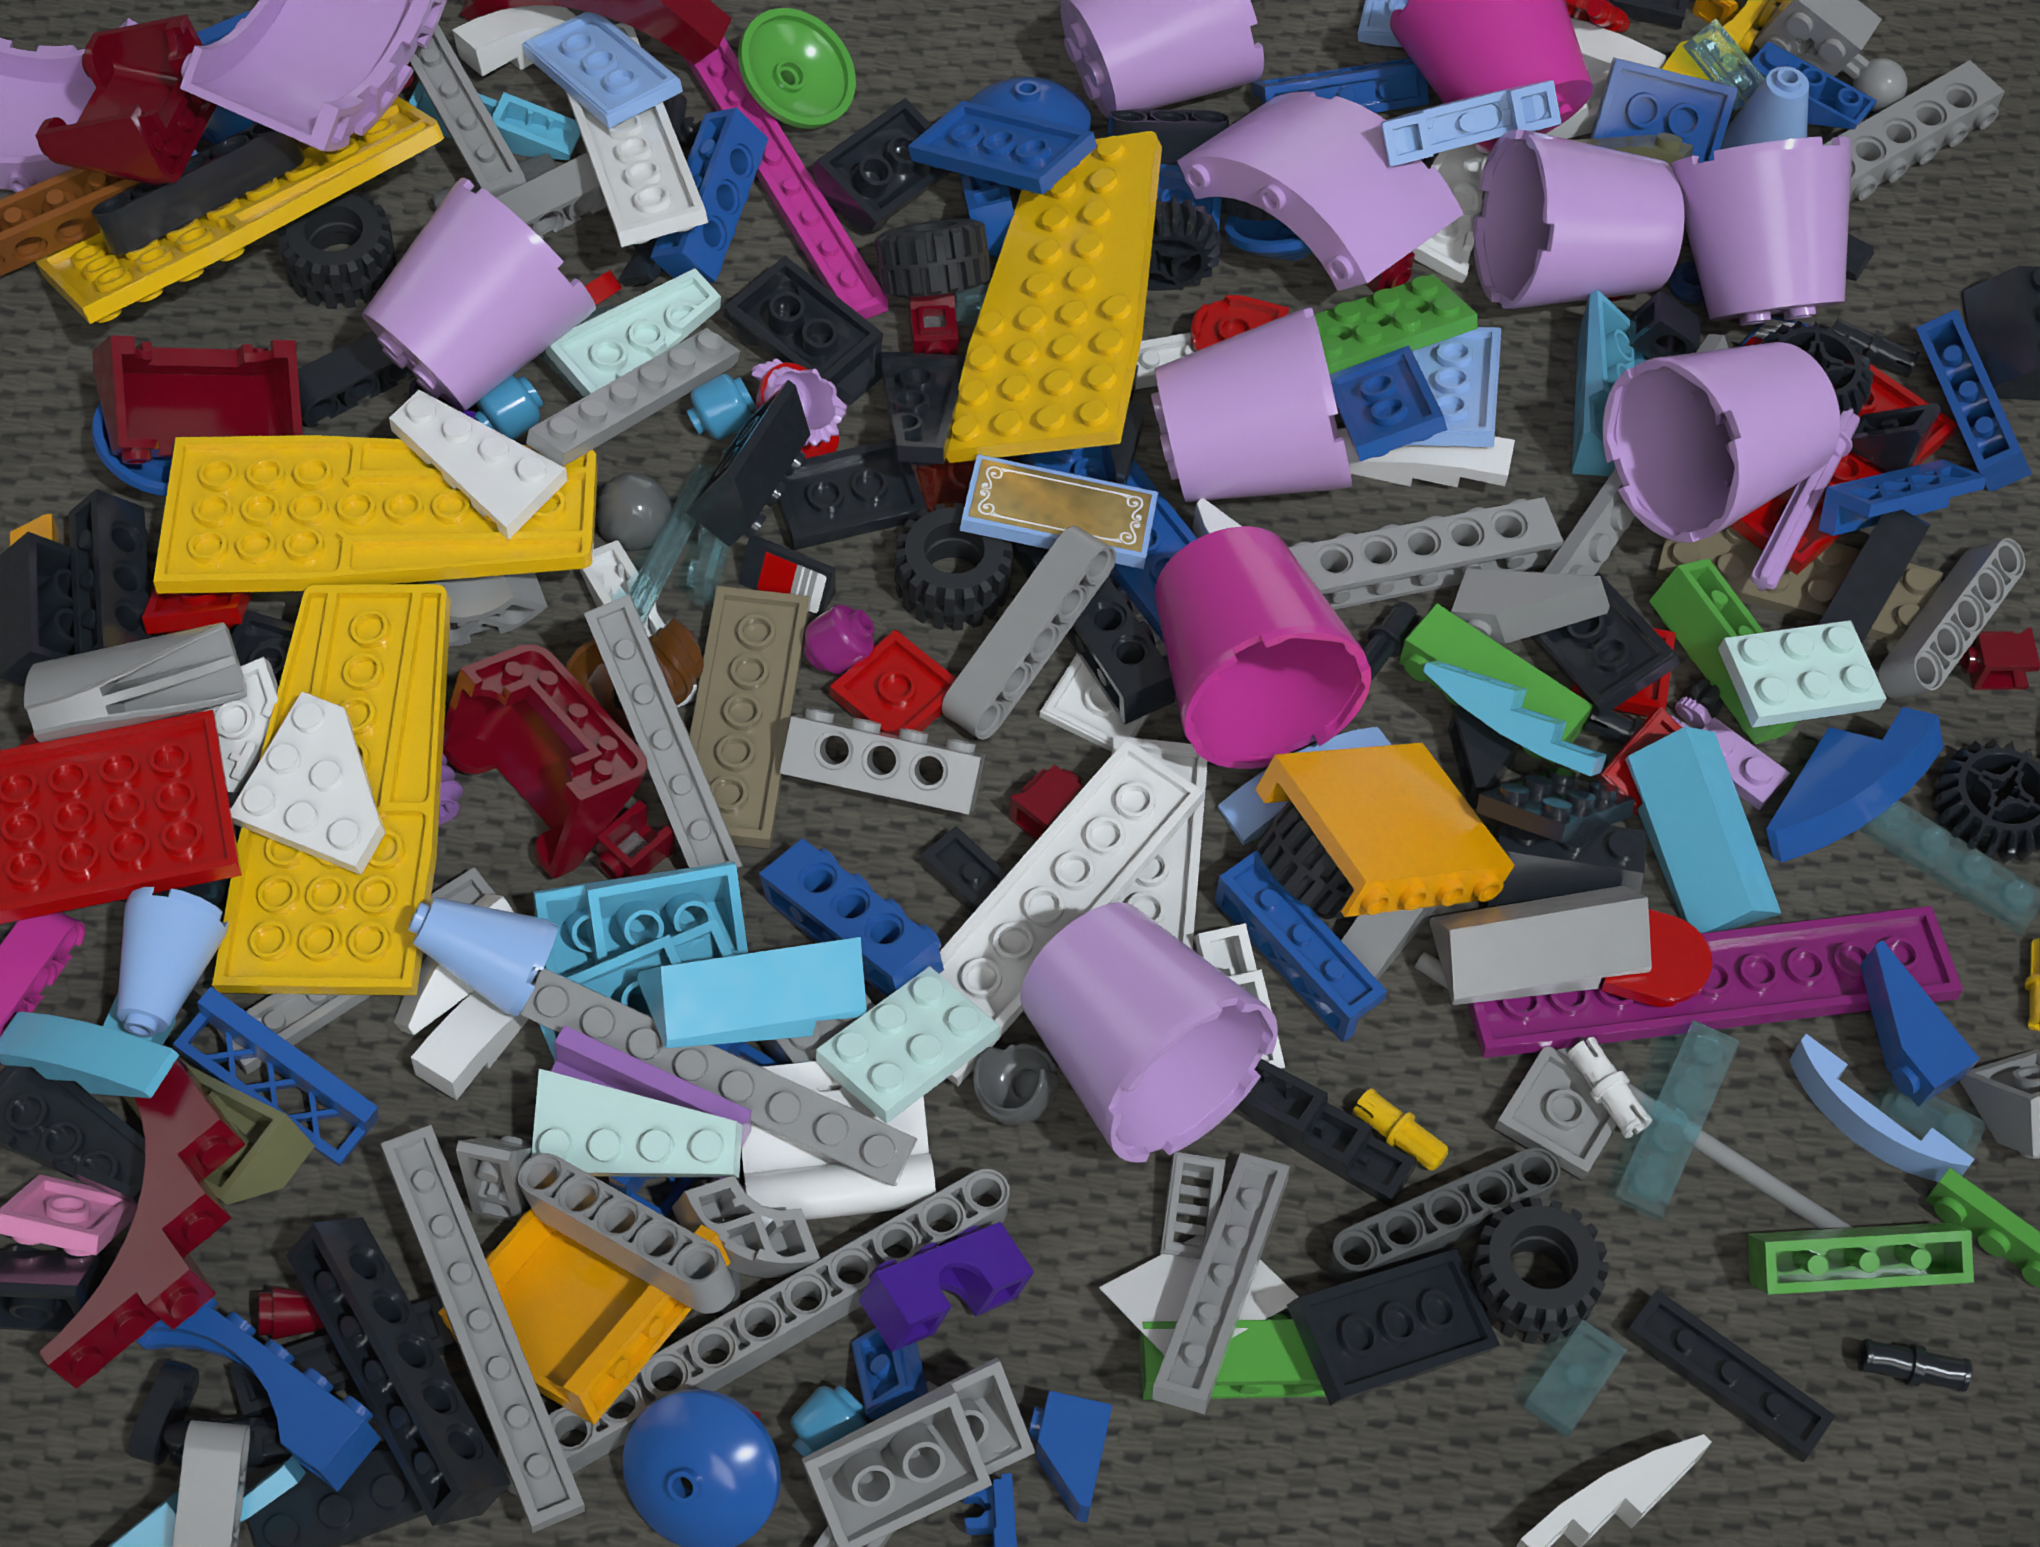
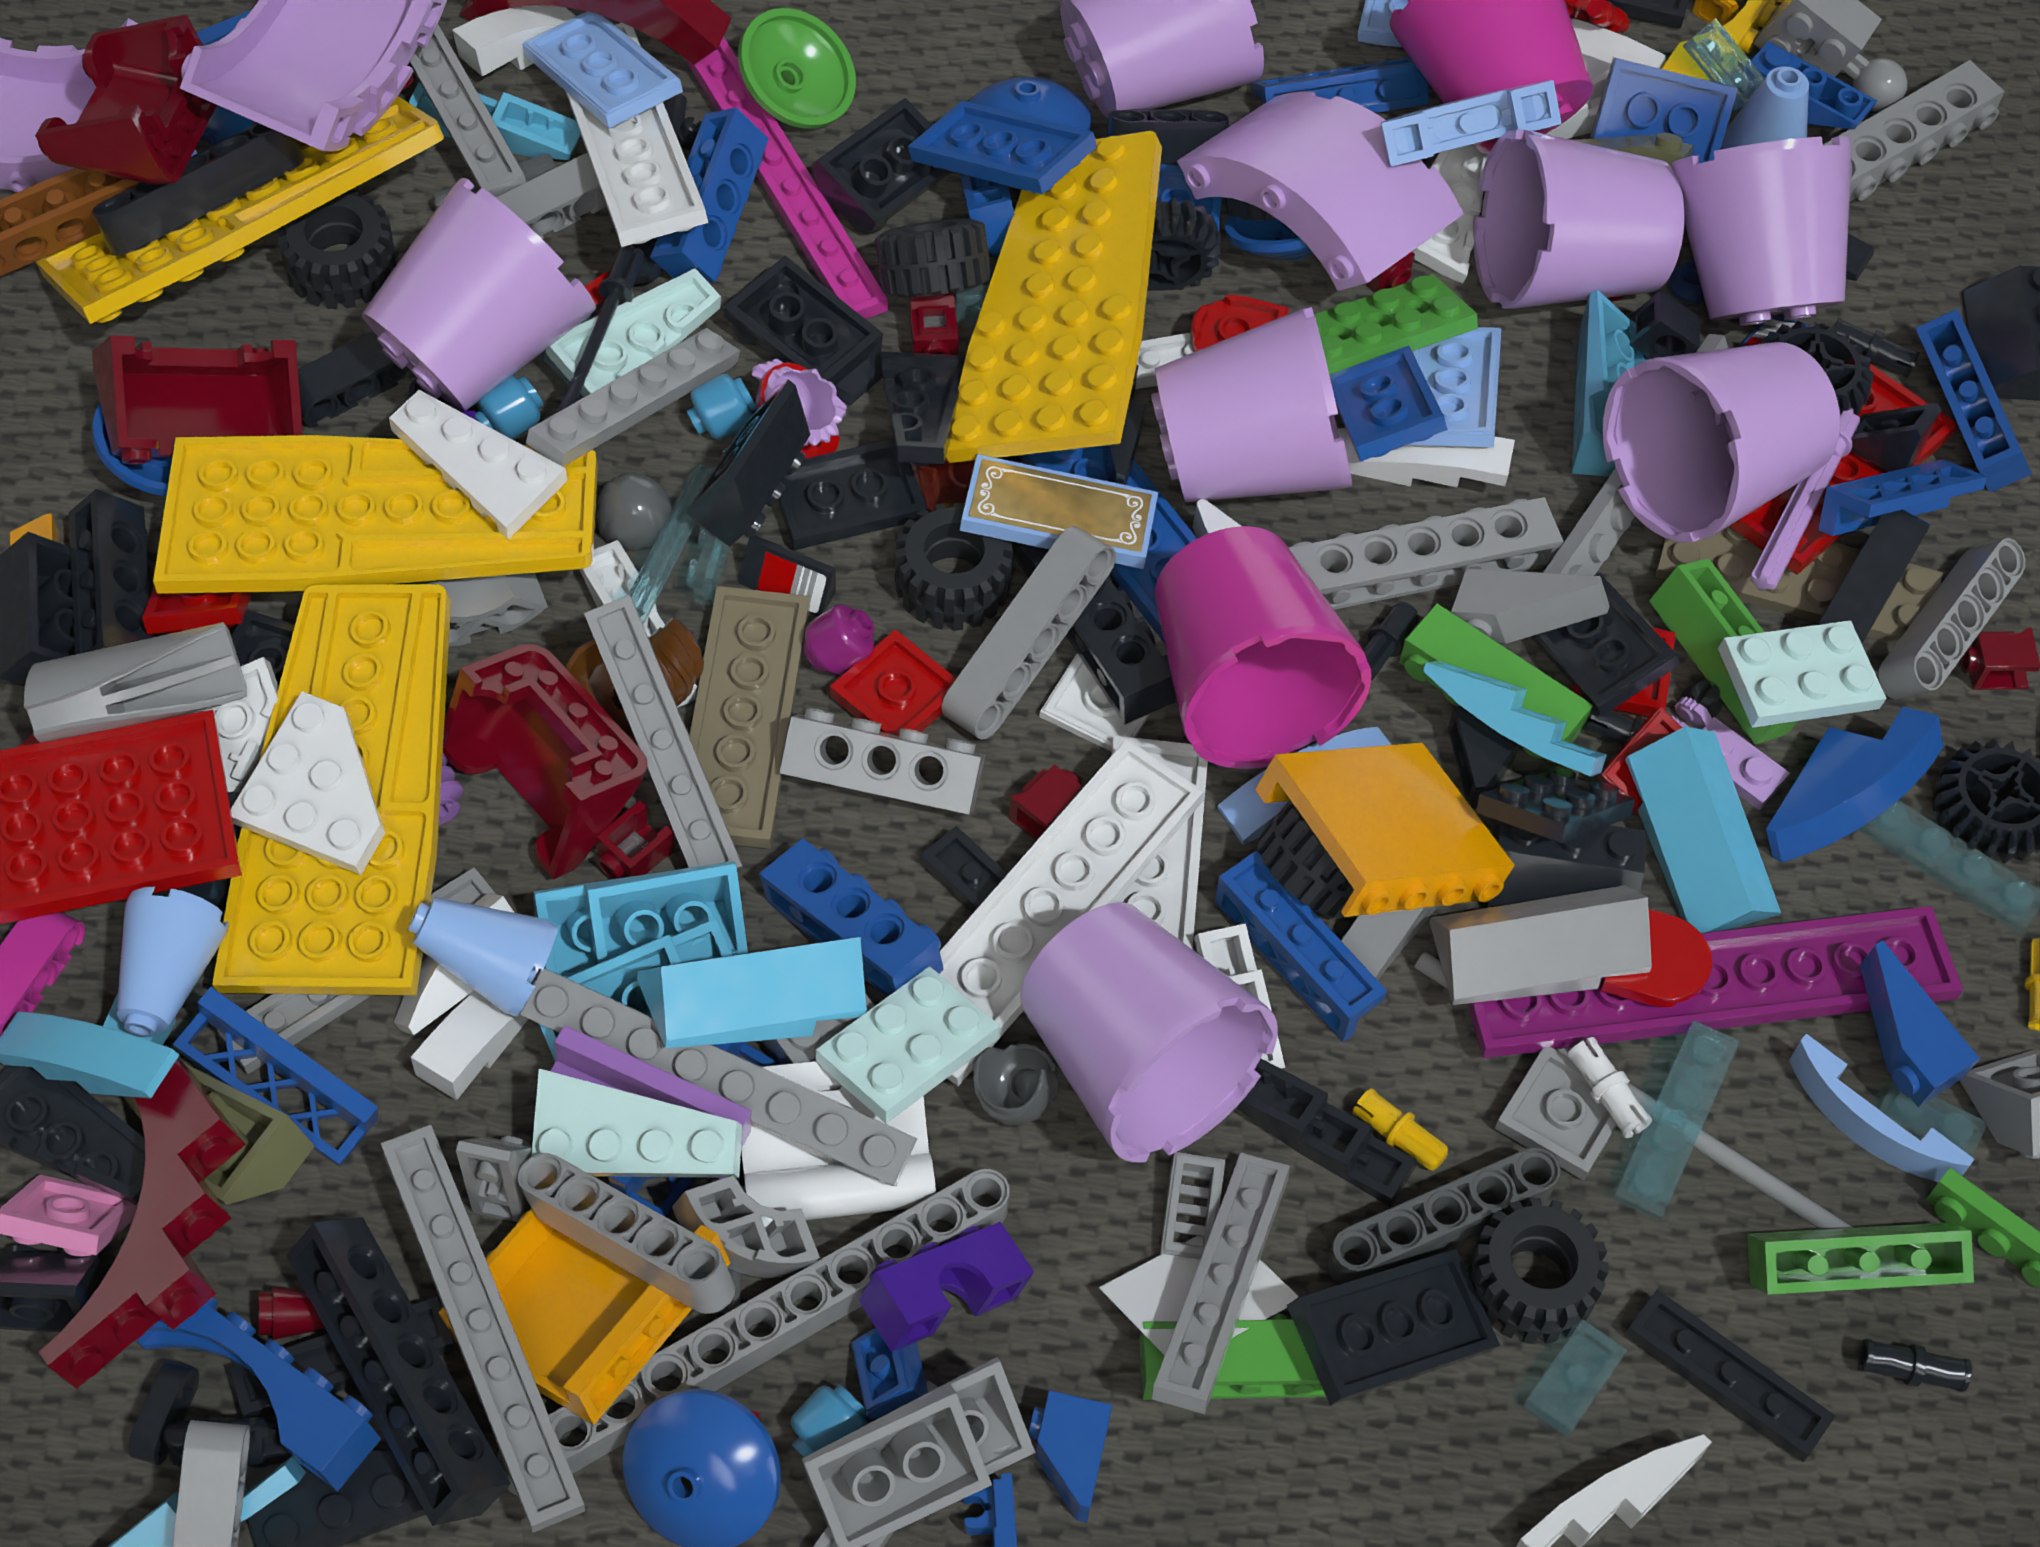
(615, 291): none -> black piece

